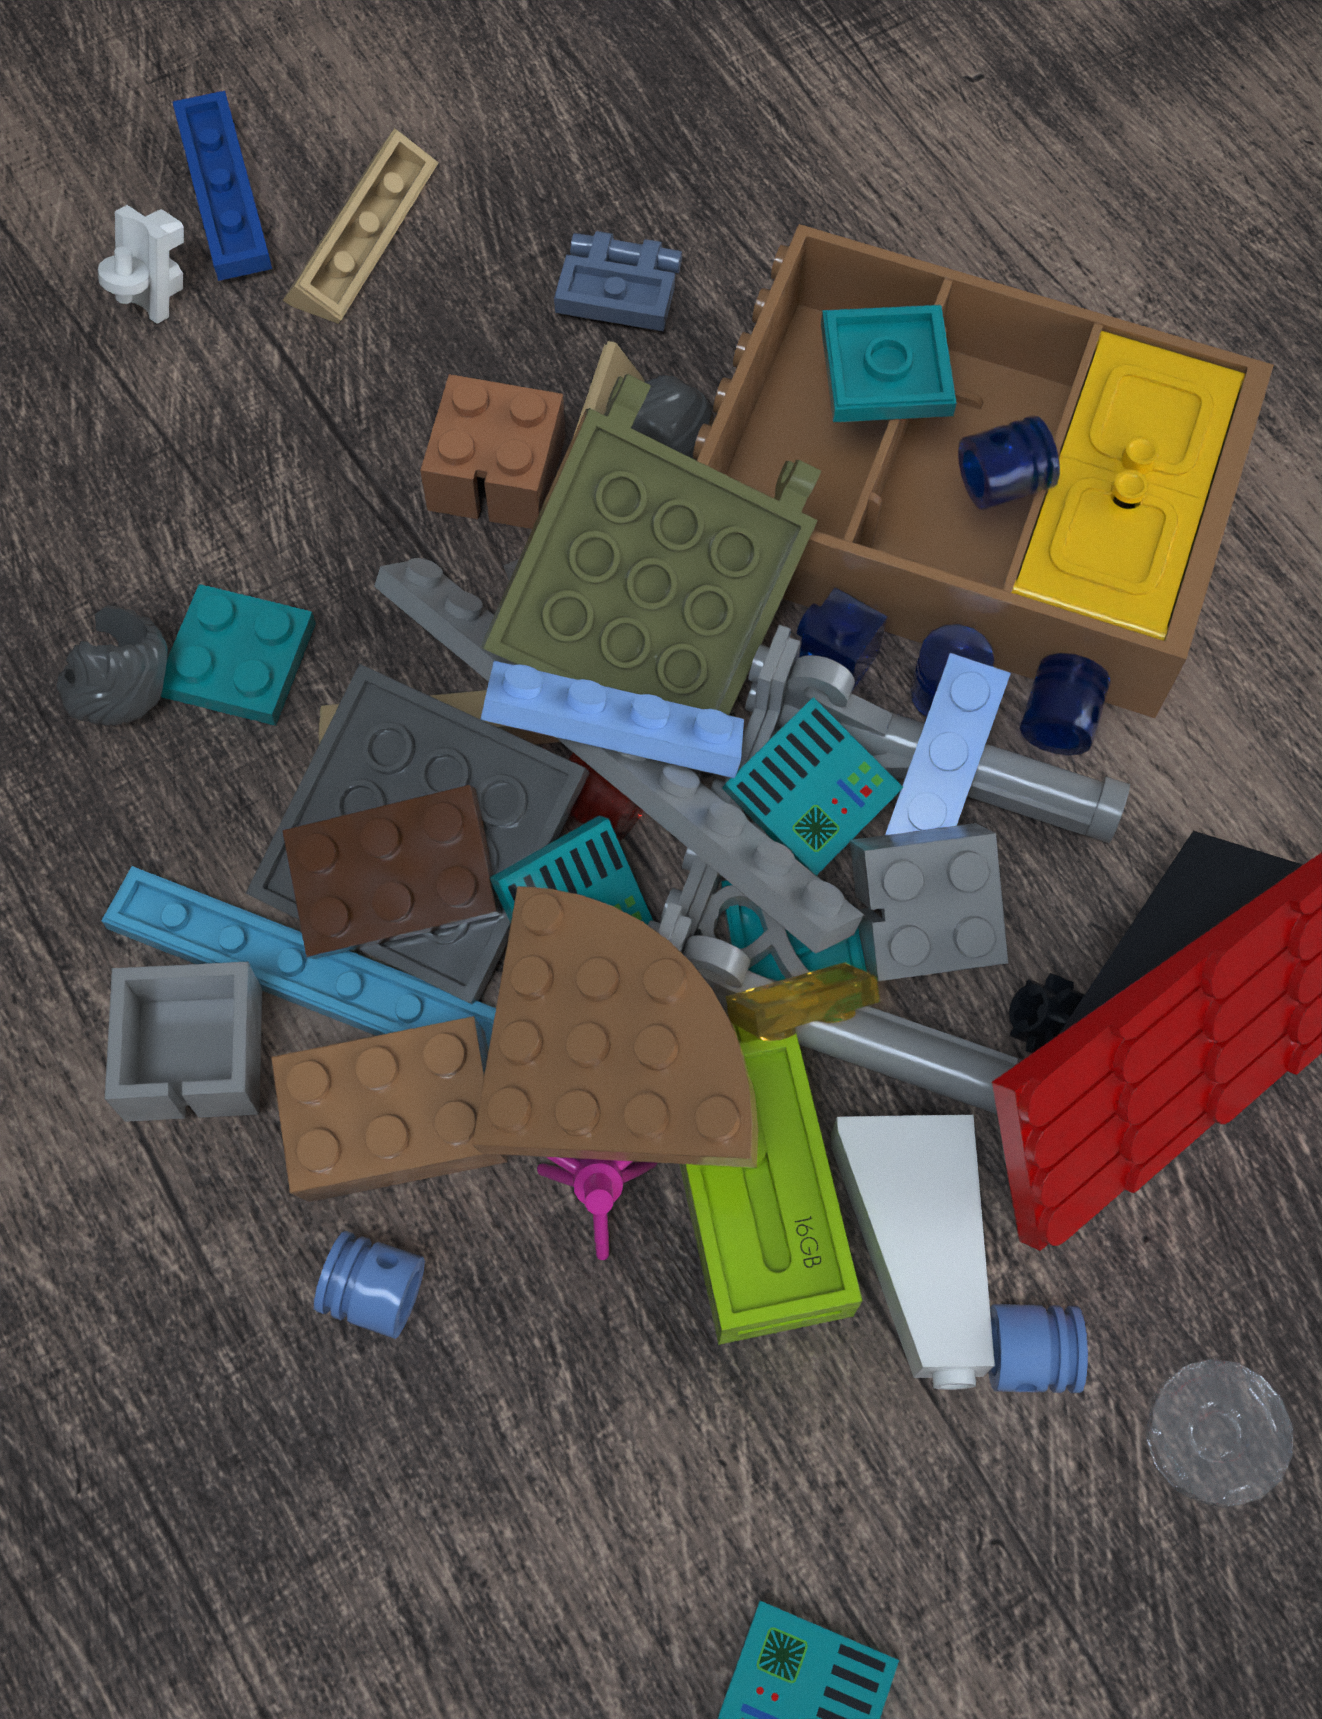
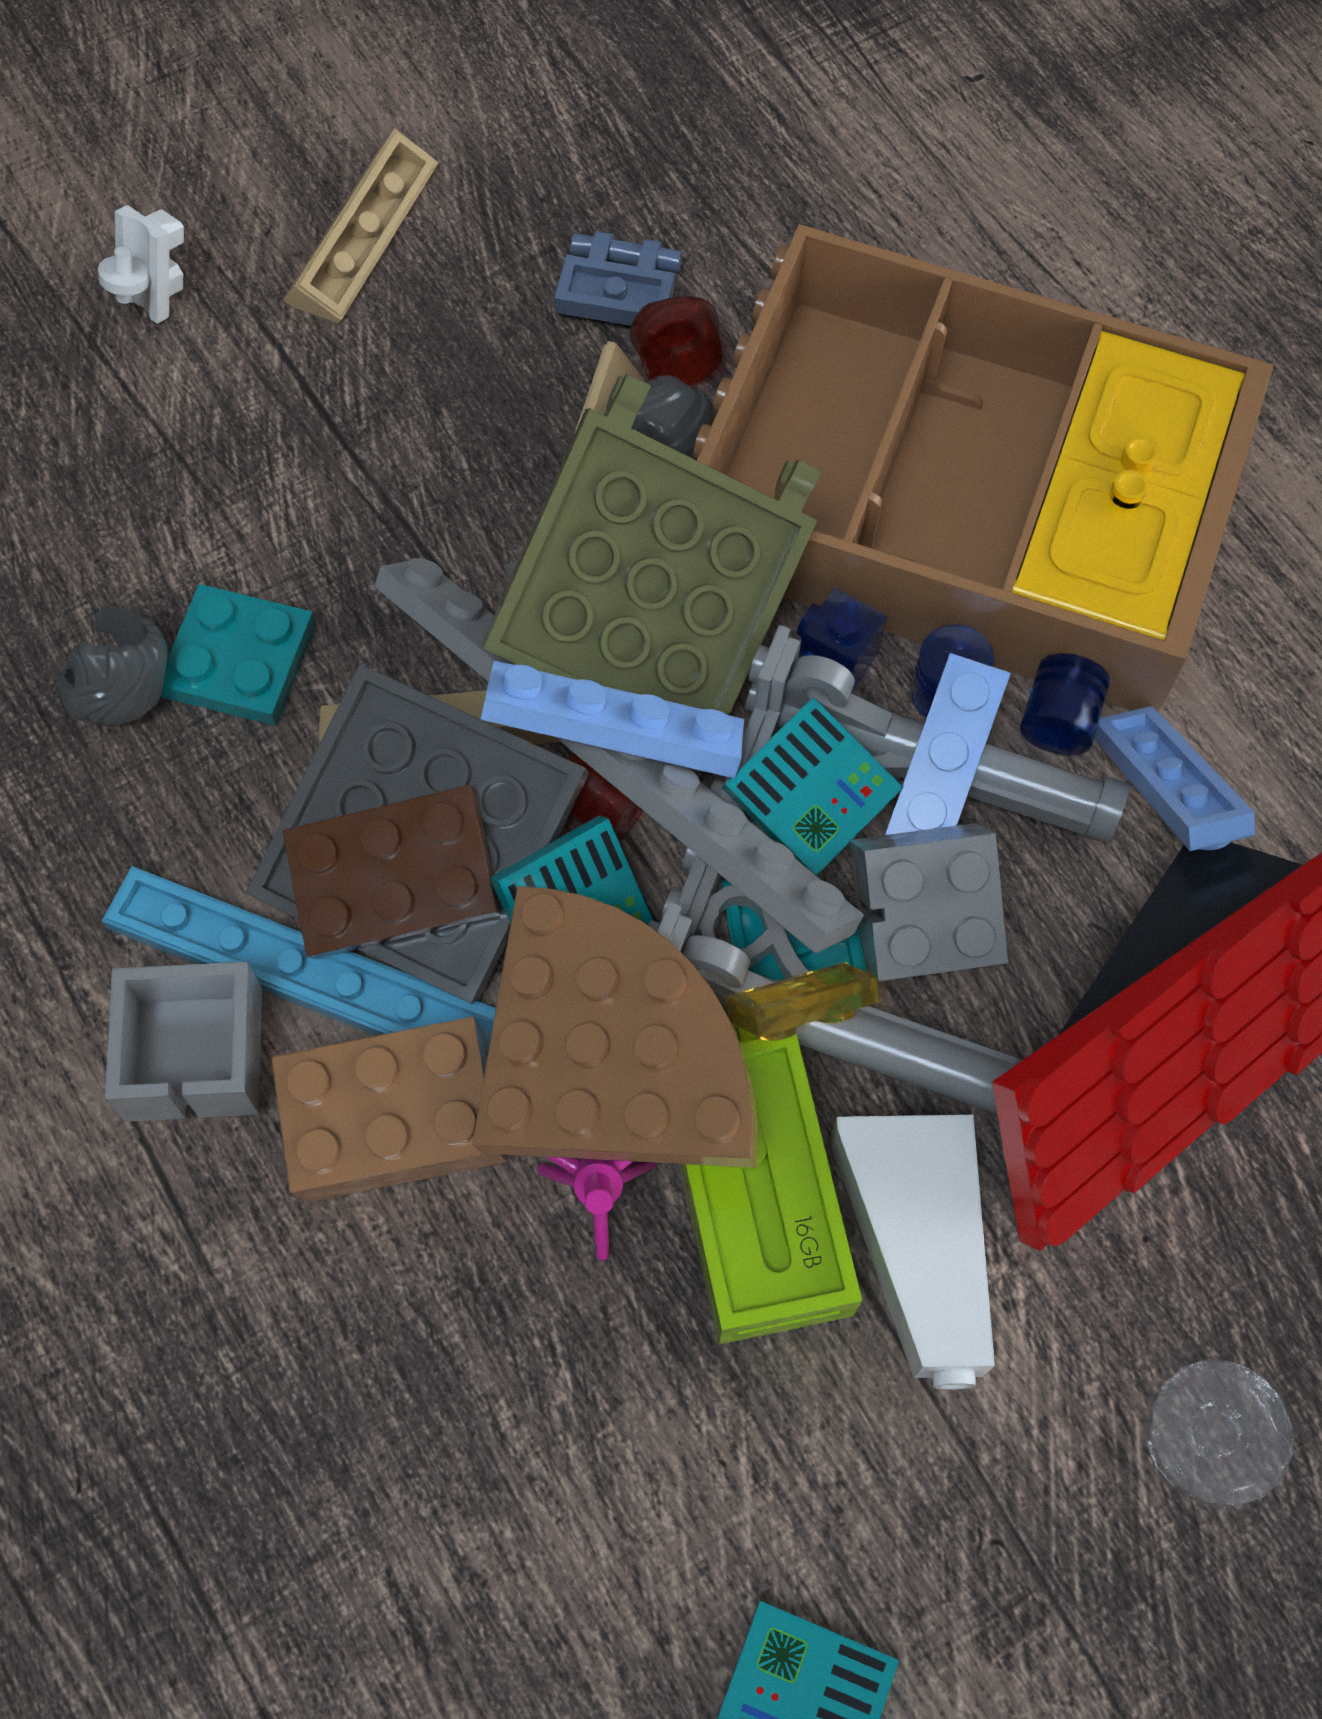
(221, 186): blue plate -> none
(369, 1284): medium blue piece -> none
(498, 435): nougat piece -> none
(678, 338): none -> clear red hair
(887, 363): teal tile -> none
(1008, 462): clear blue piece -> none
(1038, 1348): medium blue piece -> none
(1042, 1010): black gear -> none
(1175, 779): none -> light blue plate

